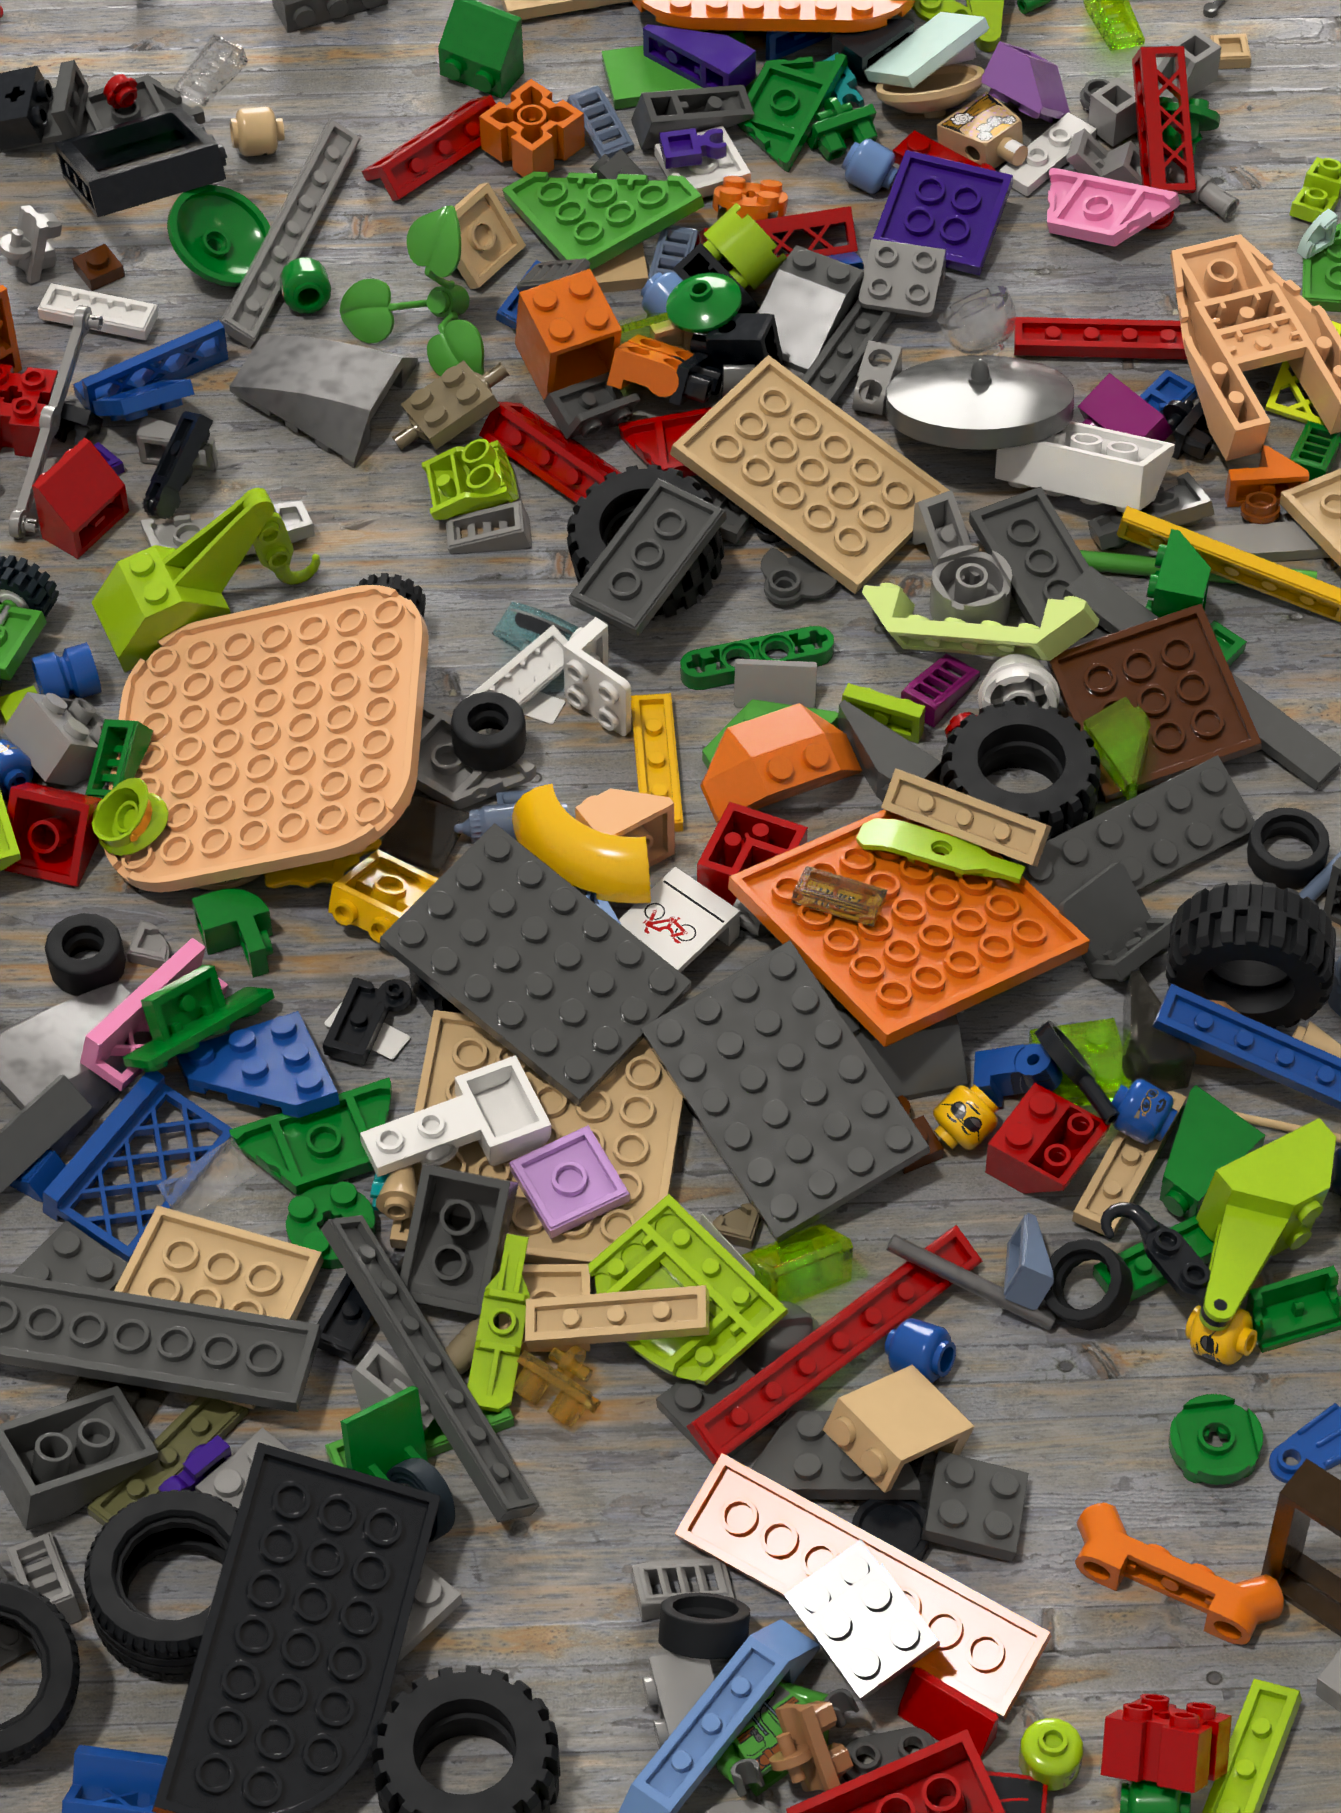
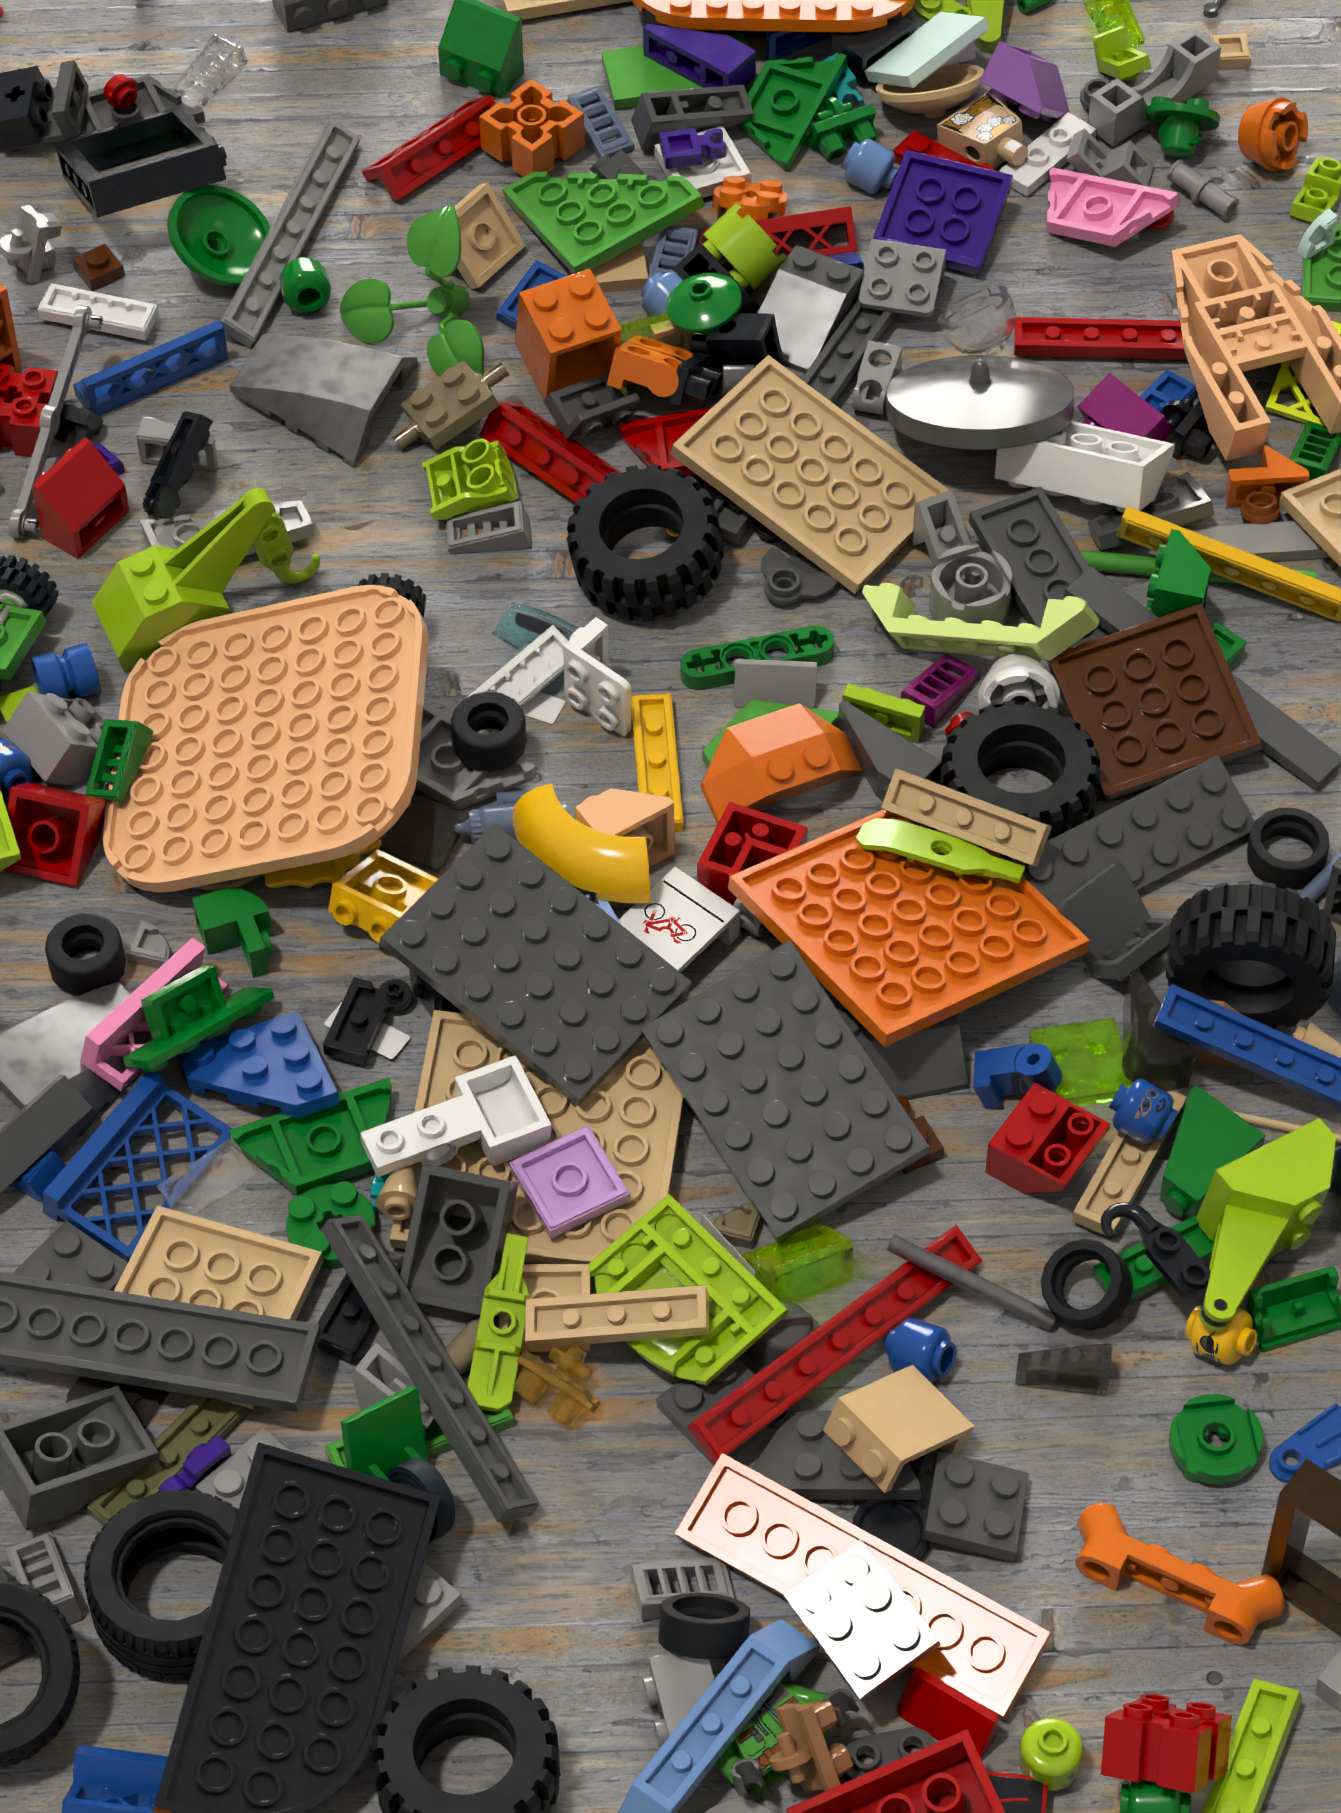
(129, 818): lime piece -> none
(138, 401): blue plate -> none
(256, 131): tan head -> none
(550, 271): dark grey slope -> none
(647, 557): dark grey tile -> none
(839, 896): clear smoke tile -> none
(965, 1117): yellow head -> none
(1027, 1265): sand blue slope -> none
(1067, 1369): none -> clear smoke slope
(1076, 1069): black piece -> none
(1117, 57): none -> lime bracket
(1122, 743): clear neon green slope -> none
(1149, 118): red fence -> none
(1272, 133): none -> orange cone

